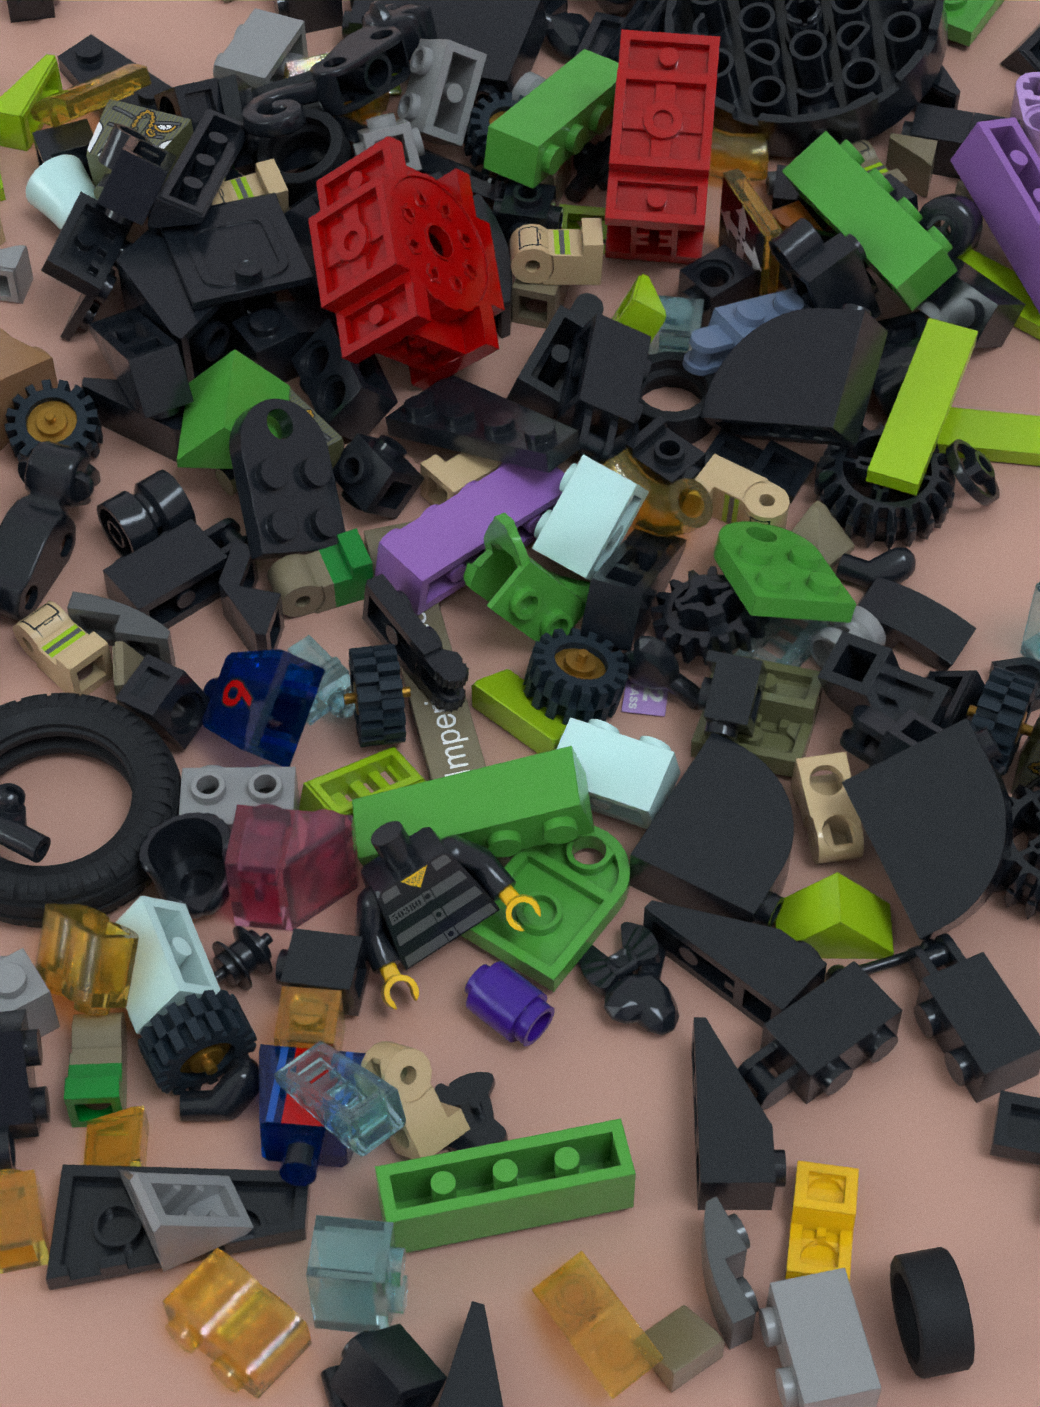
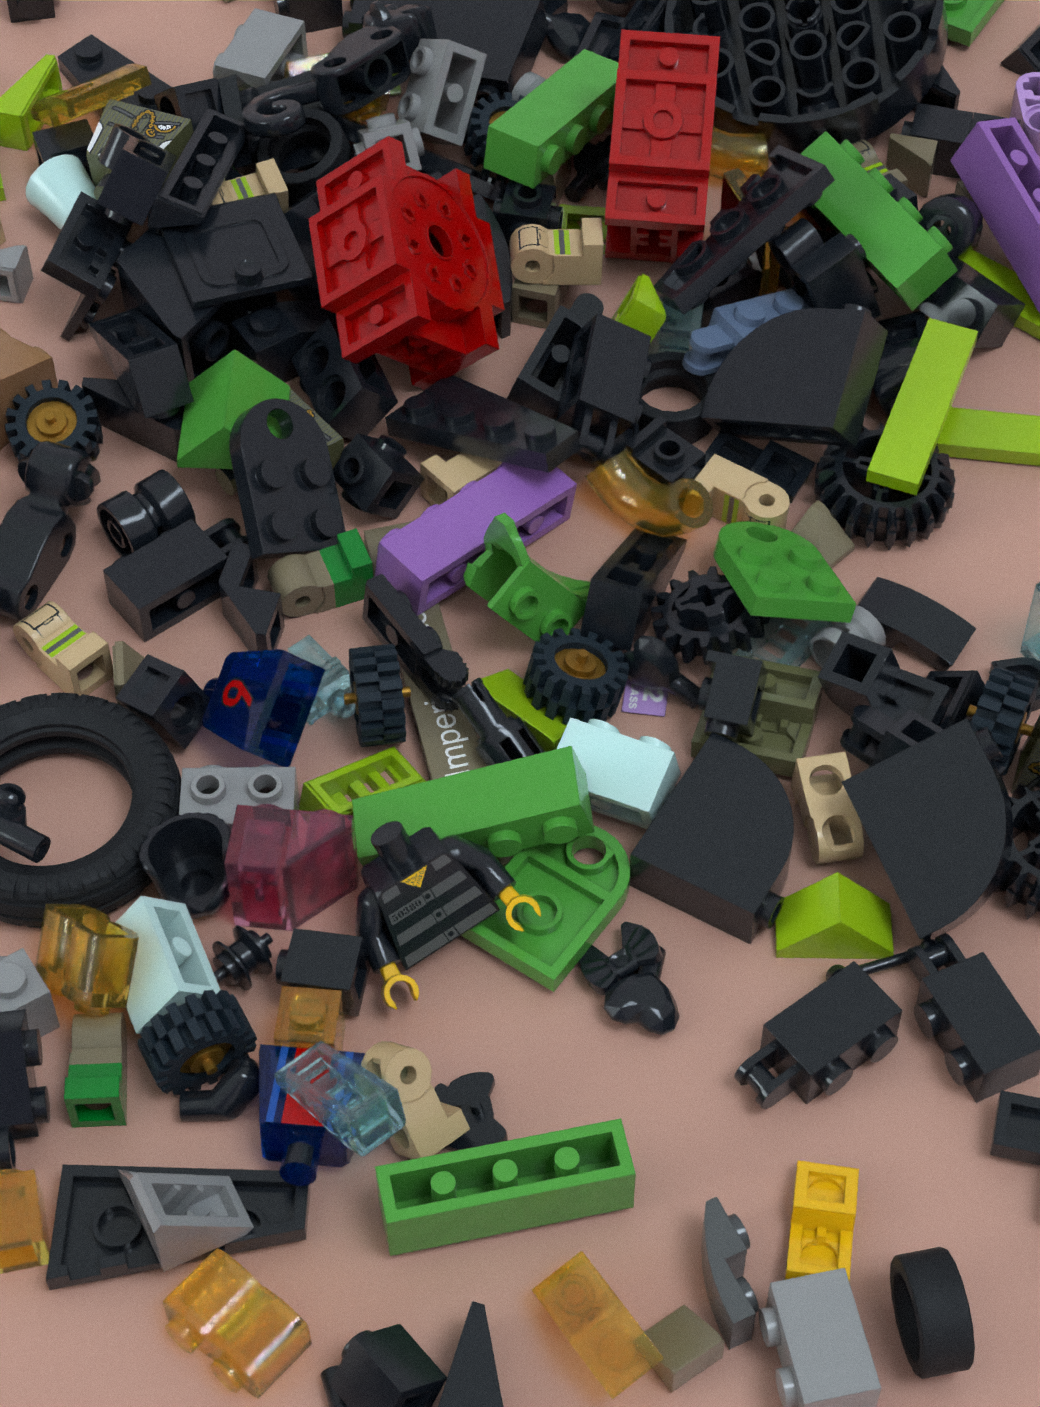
(118, 1138): clear yellow slope -> none
(121, 623): dark grey slope -> none
(355, 1274): clear light blue piece -> none
(500, 737): none -> black arm
(508, 1003): dark purple brick -> none
(588, 517): light aqua brick -> none
(730, 1131): black slope -> none
(736, 233): none -> black wing
(741, 961): black slope -> none
(892, 565): black arm -> none
(976, 468): black piece -> none

